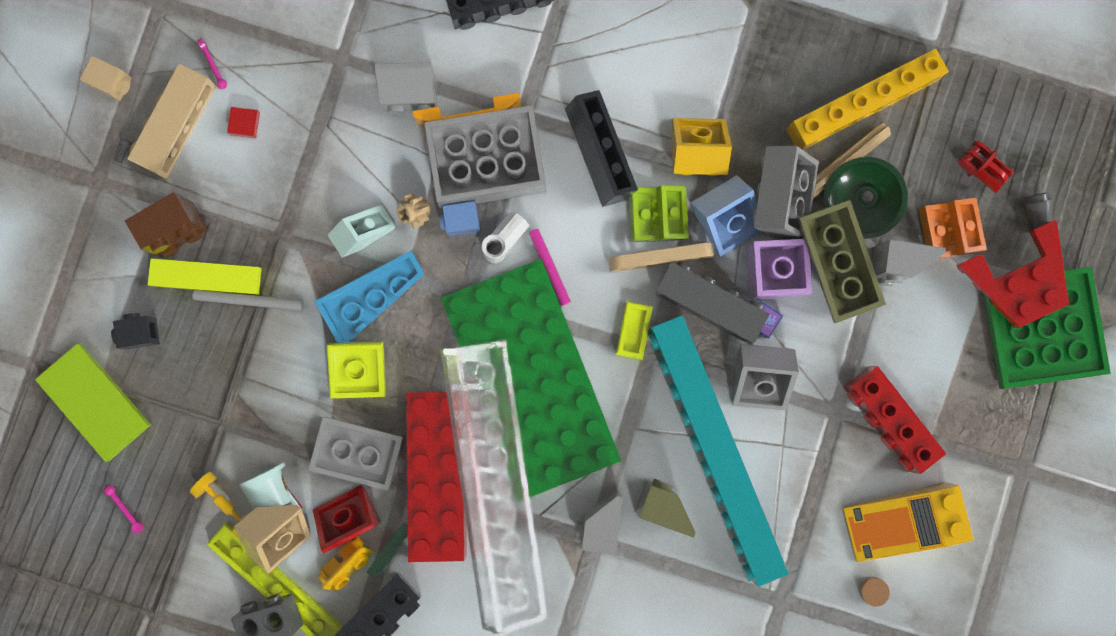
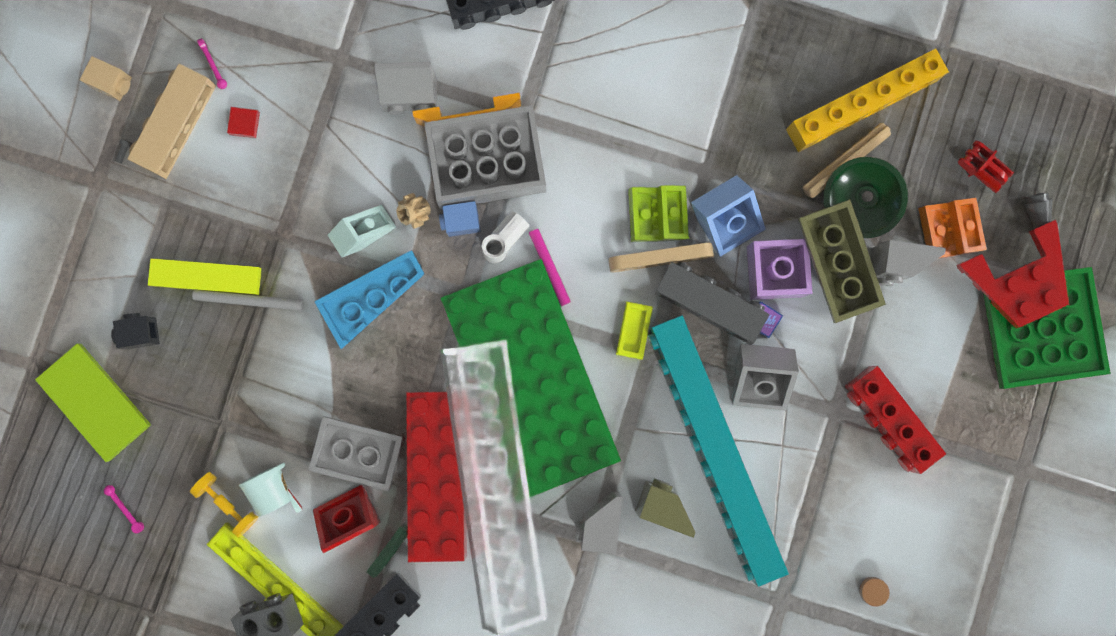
(167, 225): reddish brown brick -> none
(272, 534): tan slope -> none
(336, 574): yellow hinge -> none
(356, 369): neon yellow tile -> none
(601, 148): black brick -> none
(700, 146): yellow slope -> none
(785, 191): light grey brick -> none
(908, 522): slope -> none

